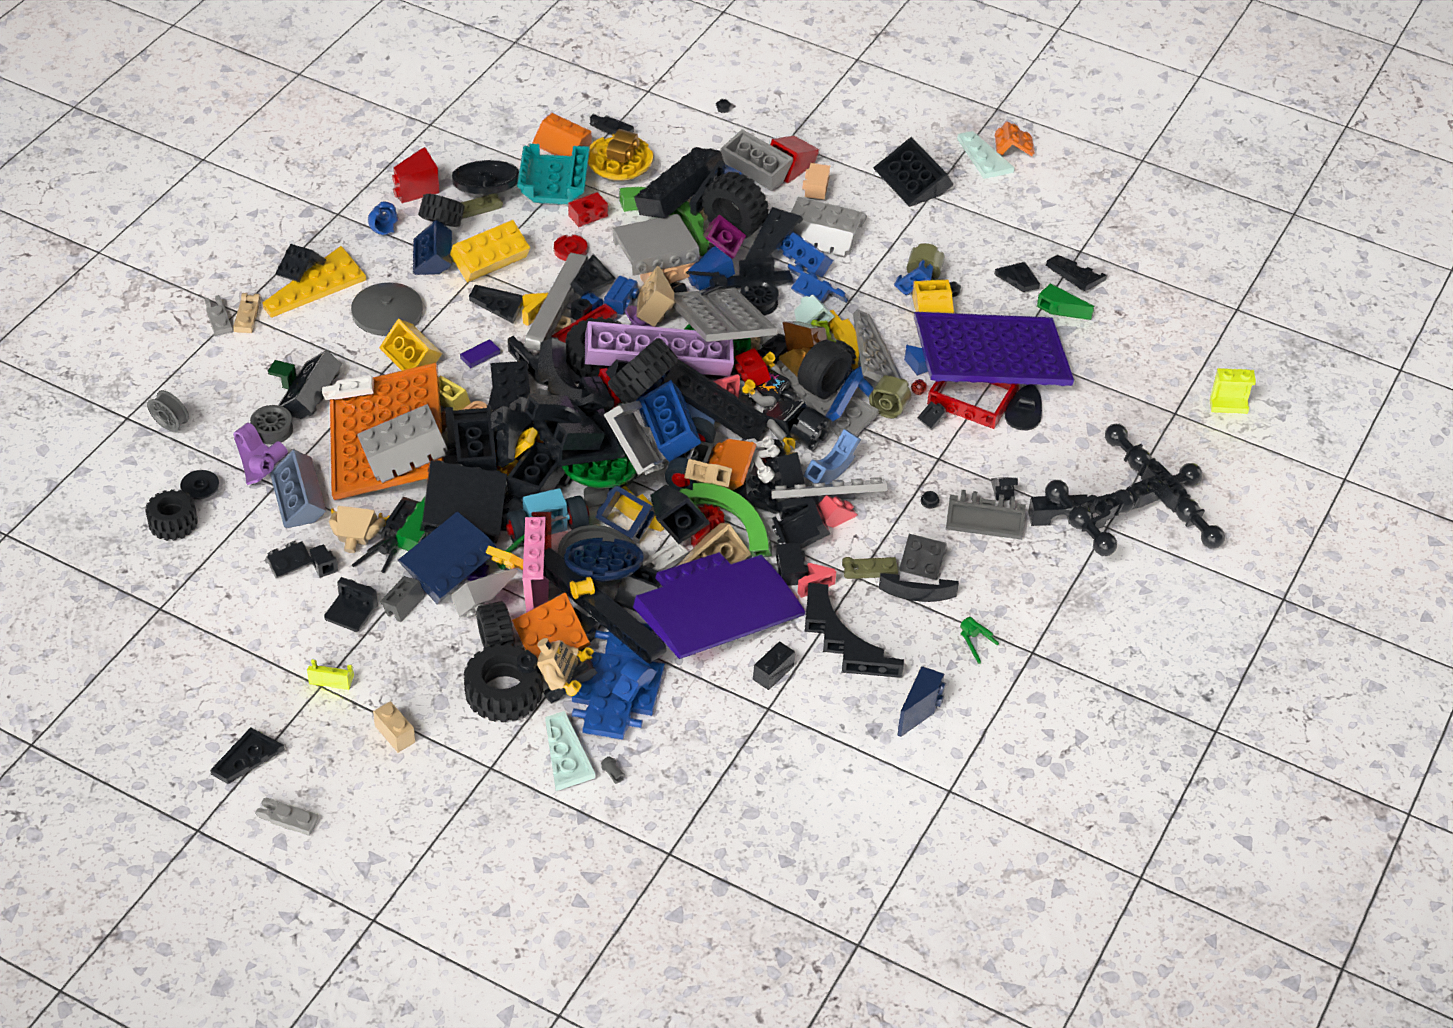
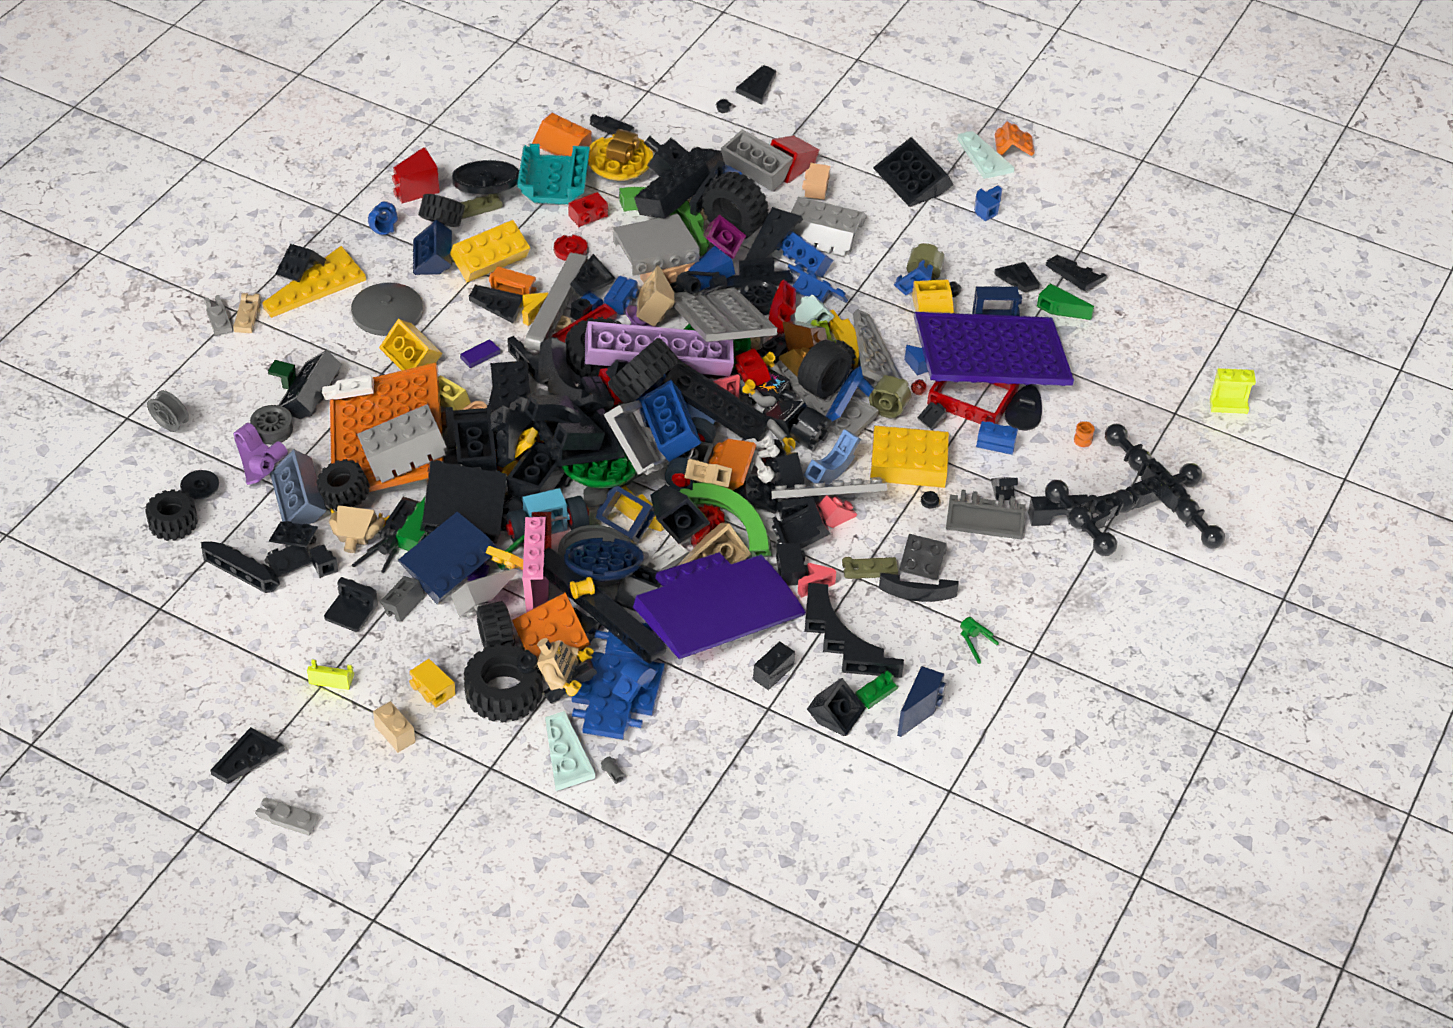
(240, 566): none -> black brick
(294, 534): none -> black hinge
(343, 484): none -> black tyre
(432, 683): none -> yellow brick
(512, 281): none -> orange window
(664, 155): none -> black brick
(688, 283): none -> black brick
(757, 84): none -> black wing
(783, 305): none -> red slope
(837, 708): none -> black slope
(876, 690): none -> green plate
(910, 456): none -> yellow slope
(988, 202): none -> blue brick
(997, 293): none -> dark blue window
(997, 437): none -> blue brick
(1084, 434): none -> orange wheel

